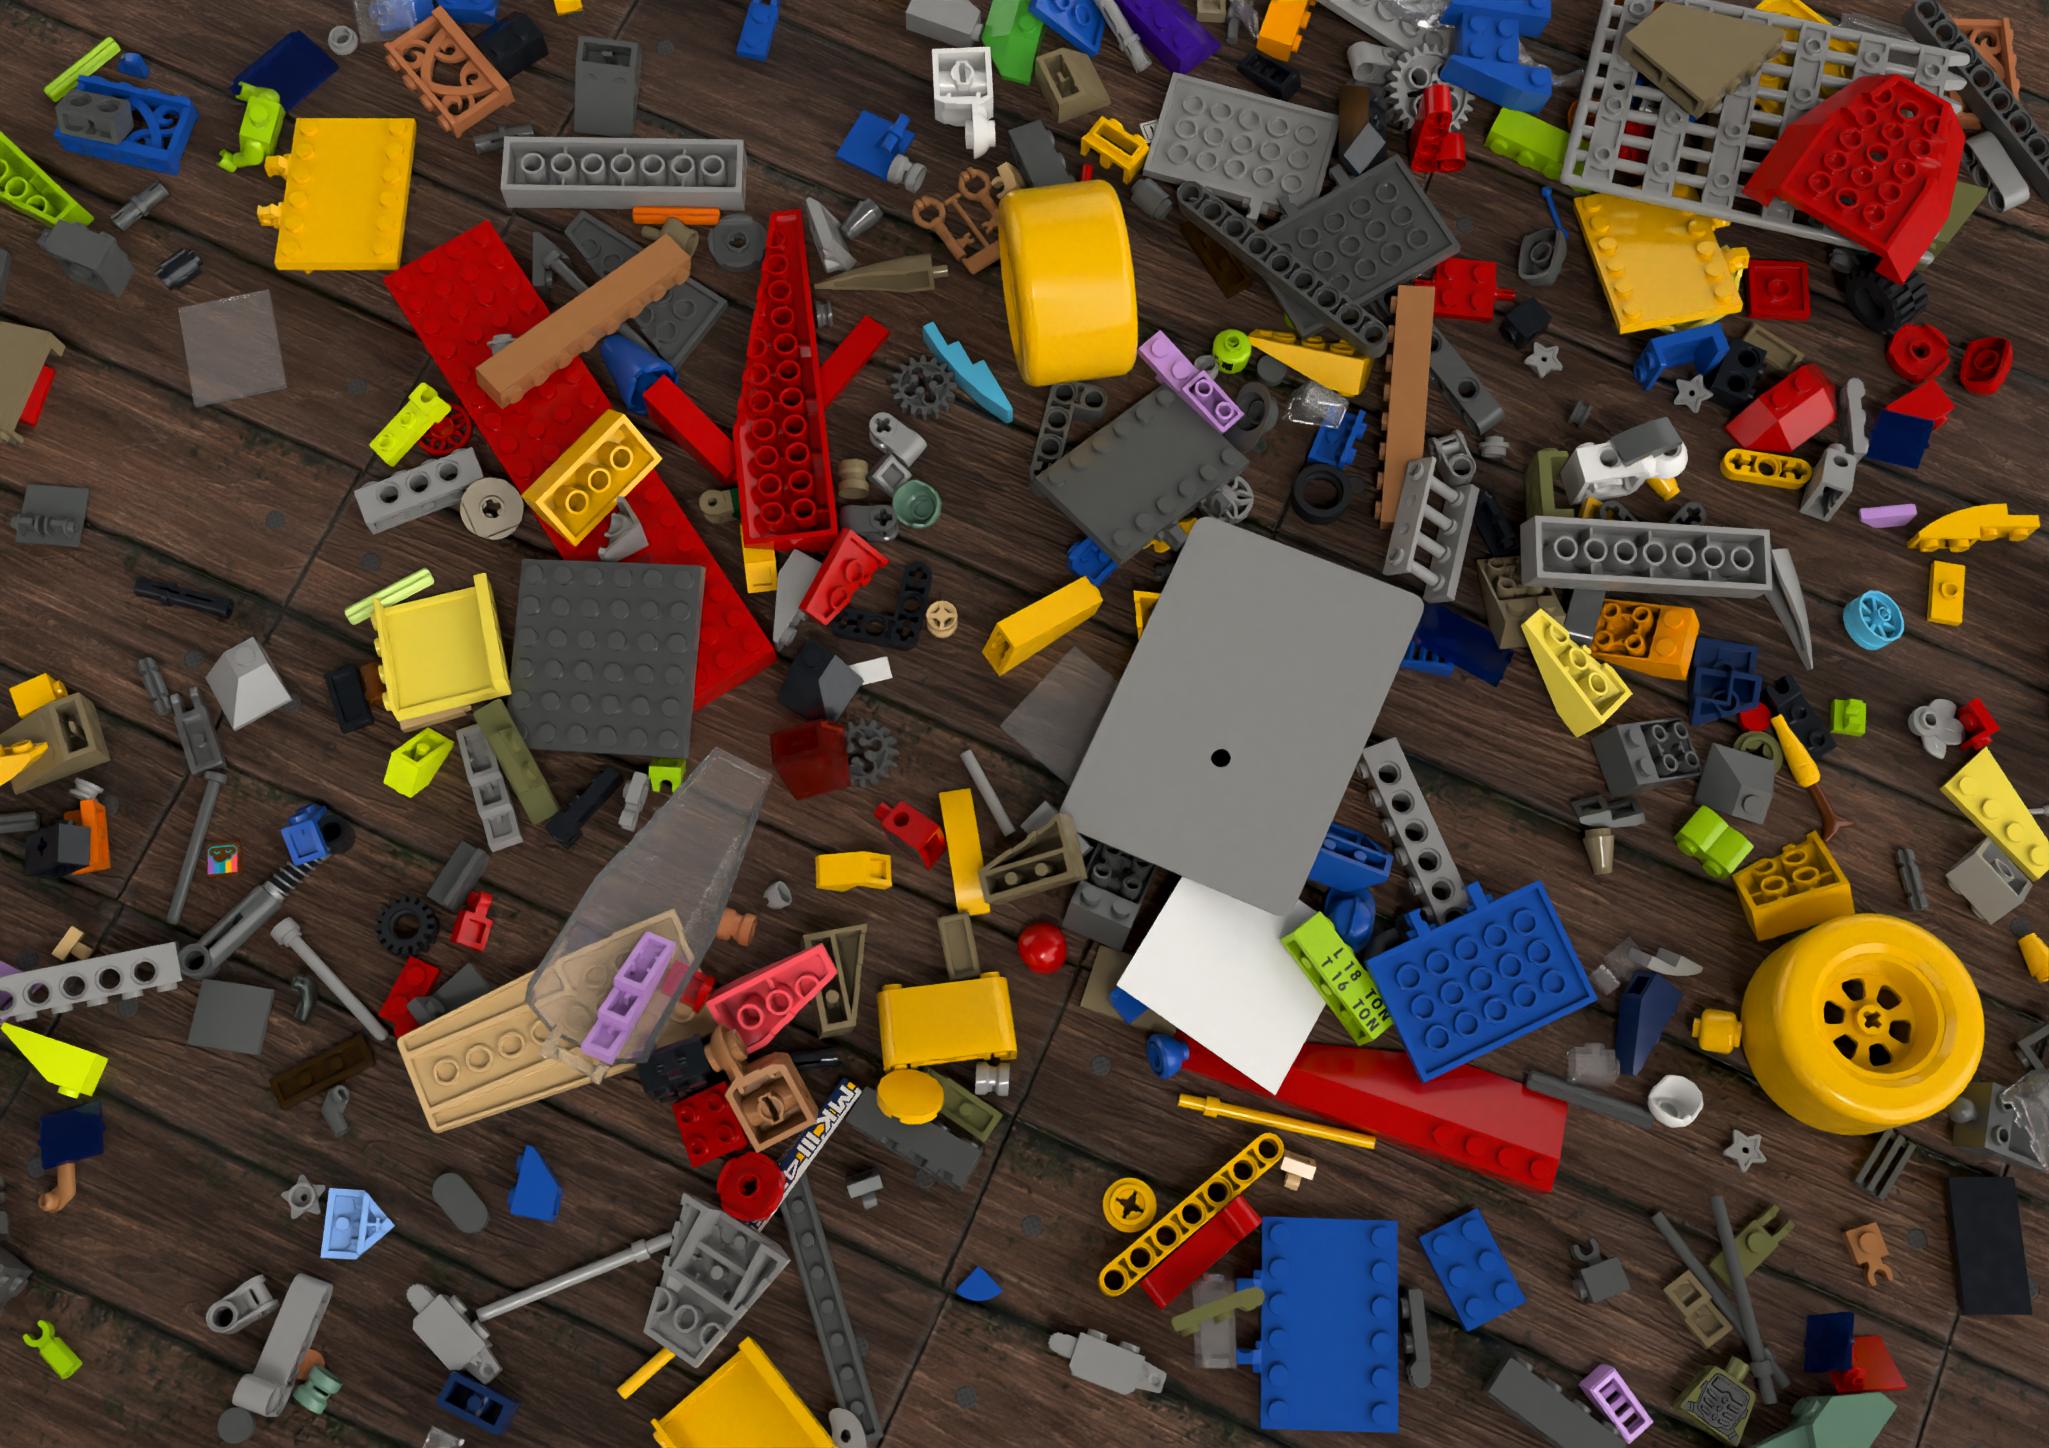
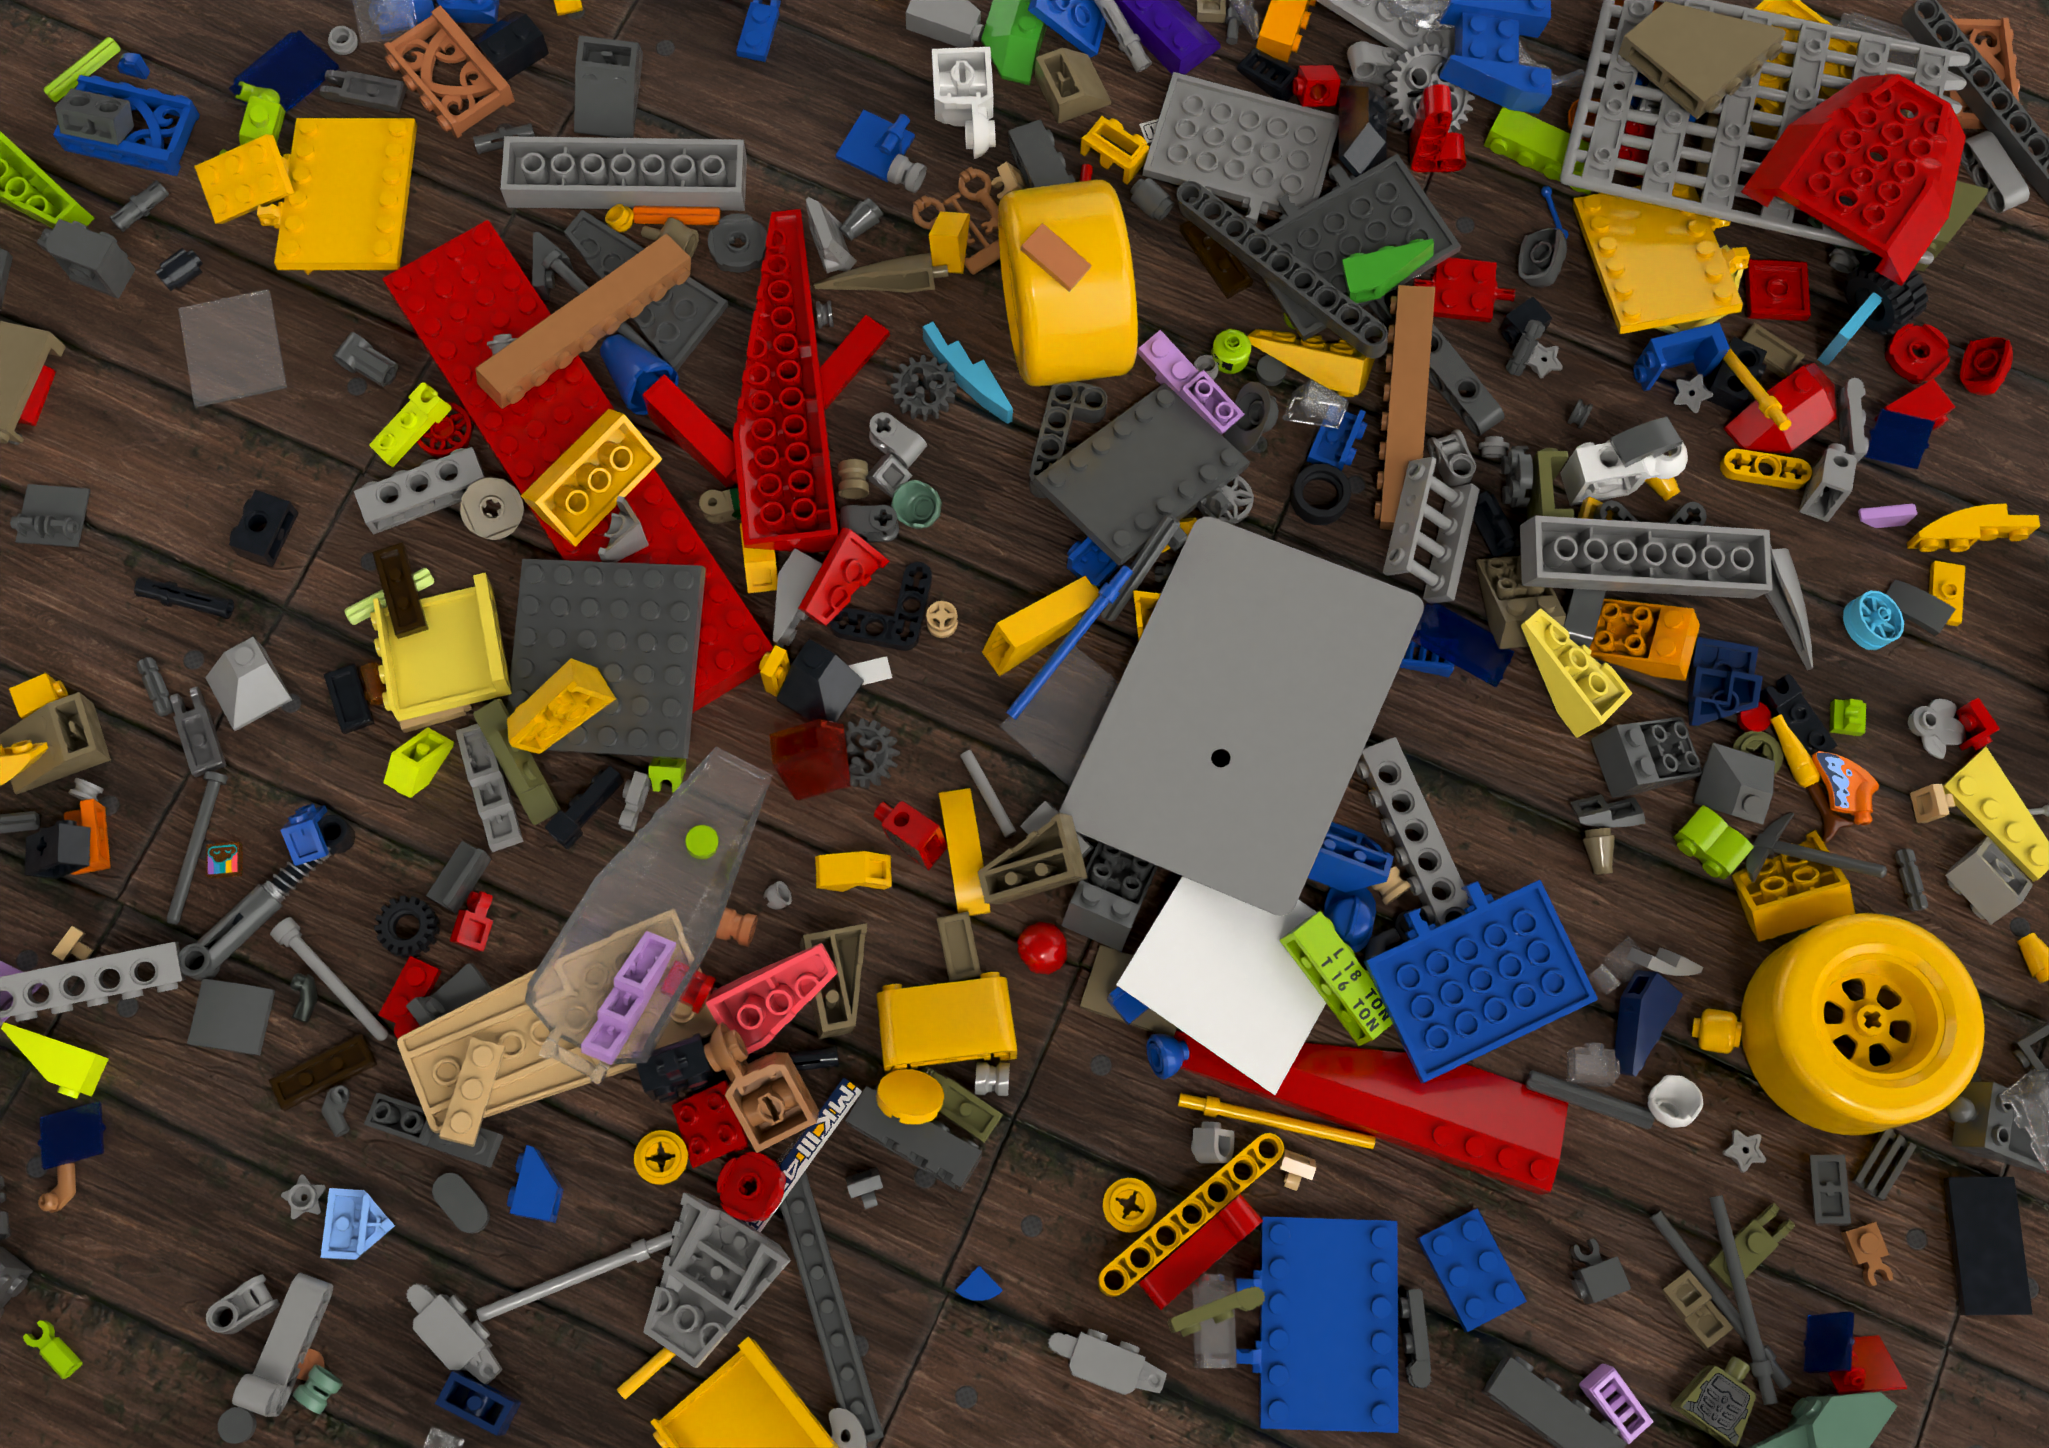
(244, 179): none -> yellow plate
(266, 544): none -> black brick
(359, 356): none -> dark grey piece
(364, 90): none -> flat silver hinge
(400, 590): none -> dark brown tile
(411, 1124): none -> dark grey slope
(472, 1092): none -> tan plate
(558, 707): none -> yellow wedge
(619, 218): none -> yellow plate
(649, 1146): none -> yellow gear
(702, 842): none -> lime tile
(774, 669): none -> yellow plate
(949, 240): none -> yellow slope
(1055, 257): none -> nougat tile
(1107, 594): none -> blue bar
(1142, 565): none -> dark grey axle
(1212, 1143): none -> light grey plate
(1326, 88): none -> red brick
(1376, 273): none -> bright green slope
(1393, 887): none -> tan wheel
(1519, 476): none -> dark grey plate
(1525, 347): none -> dark grey axle
(1767, 404): none -> yellow bar
(1768, 843): none -> dark grey piece
(1830, 1190): none -> dark grey hinge
(1847, 785): none -> orange arm
(1850, 329): none -> medium azure tile
(1920, 606): none -> dark grey slope
(1931, 803): none -> tan tile

